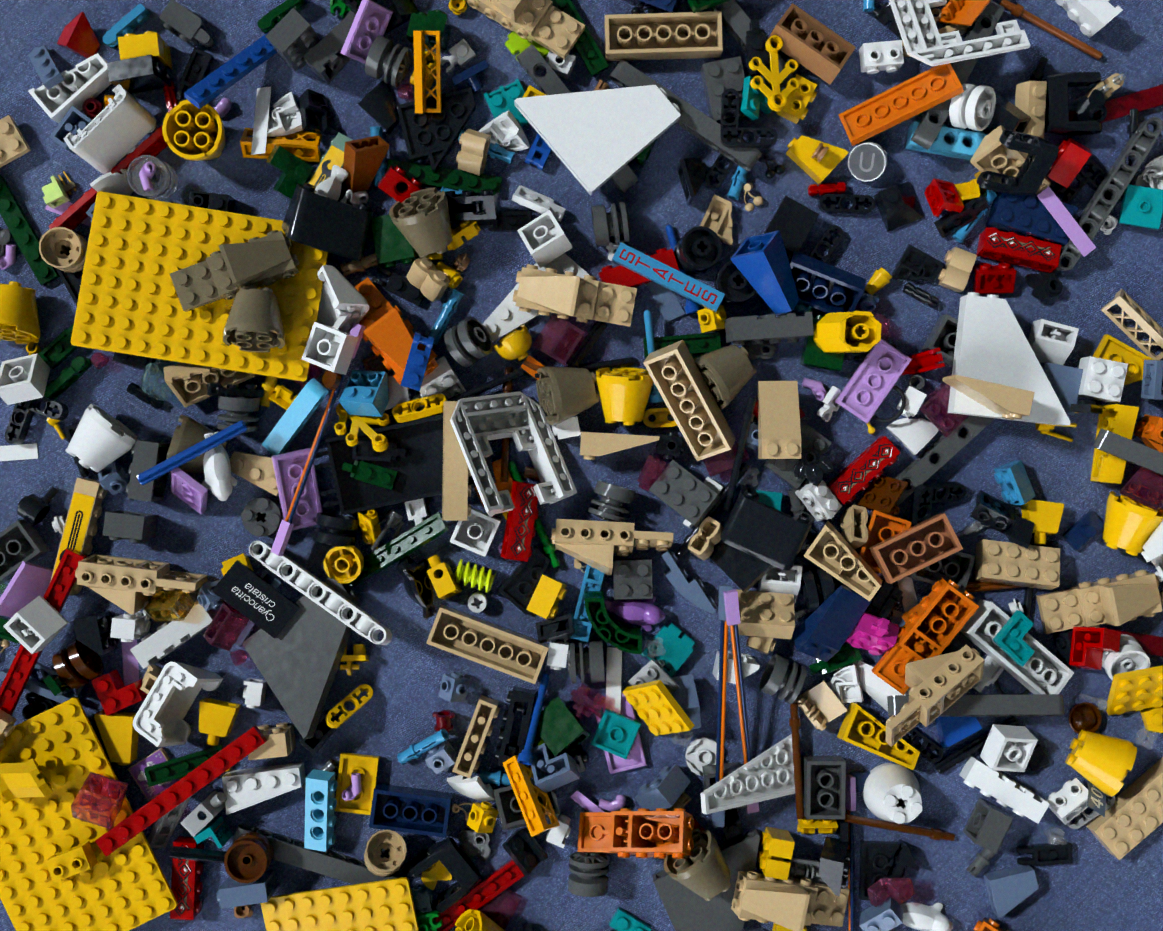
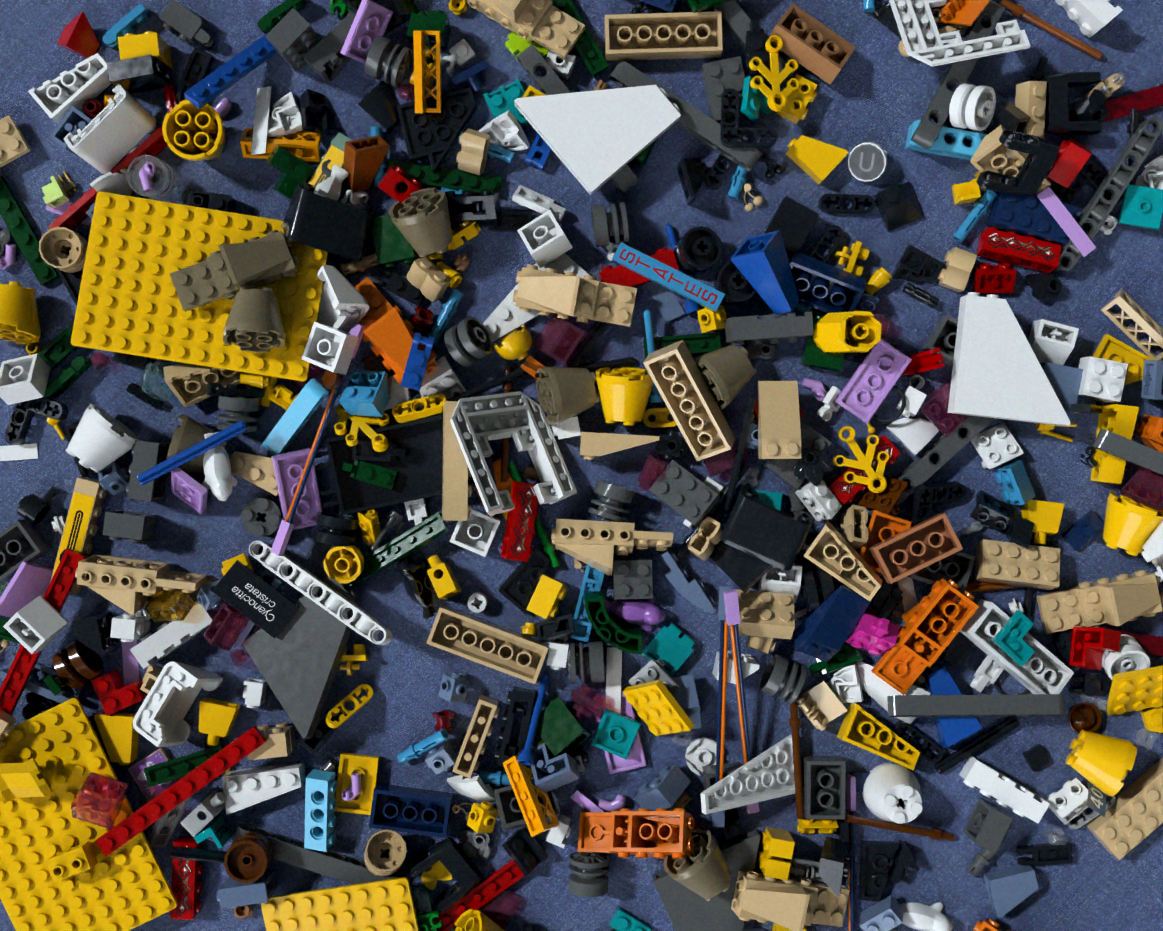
(45, 66): sand blue plate -> none
(254, 380): none -> yellow cone
(421, 319): none -> dark red brick
(474, 576): neon yellow piece -> none
(529, 629): none -> yellow plate
(655, 652): clear plate -> none
(719, 219): tan wing -> none
(819, 152): medium nougat bush -> none
(826, 188): red axle -> none
(856, 251): none -> yellow hips
(864, 462): none -> yellow plant
(881, 56): white brick -> none
(897, 888): clear pink slope -> none
(900, 103): orange plate -> none
(934, 688): tan wedge -> none
(942, 196): red bracket -> none
(956, 220): black hinge -> none
(996, 446): none -> white hinge
(998, 398): tan slope -> none
(1008, 748): white brick -> none
(1090, 460): none -> black piece
(1091, 684): none -> black hinge

